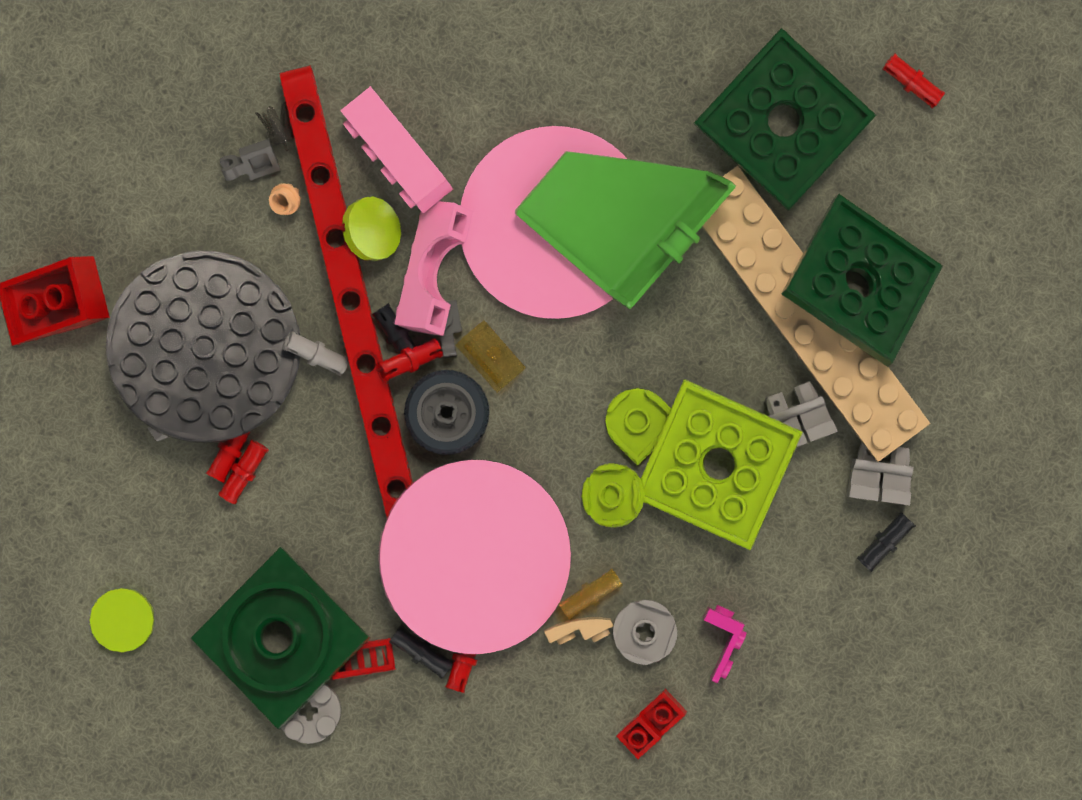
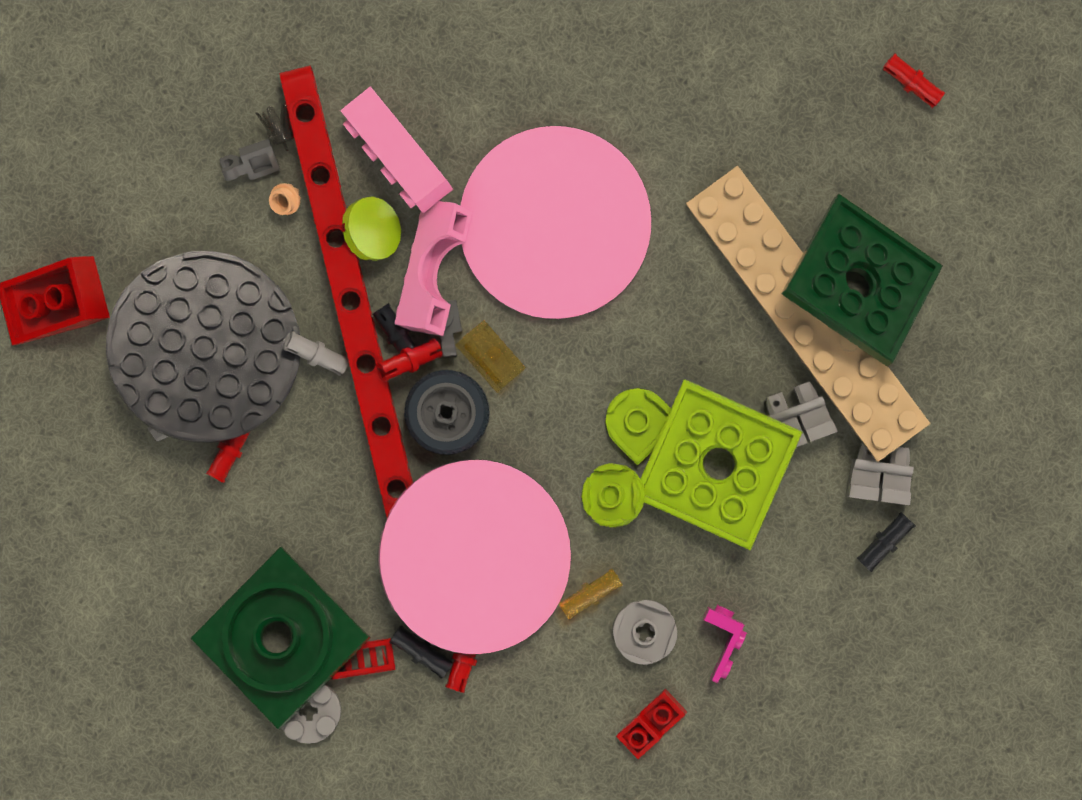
(122, 620): lime tile -> none
(243, 471): red pin -> none
(590, 627): tan slope -> none
(622, 217): bright green panel -> none
(793, 78): dark green piece -> none

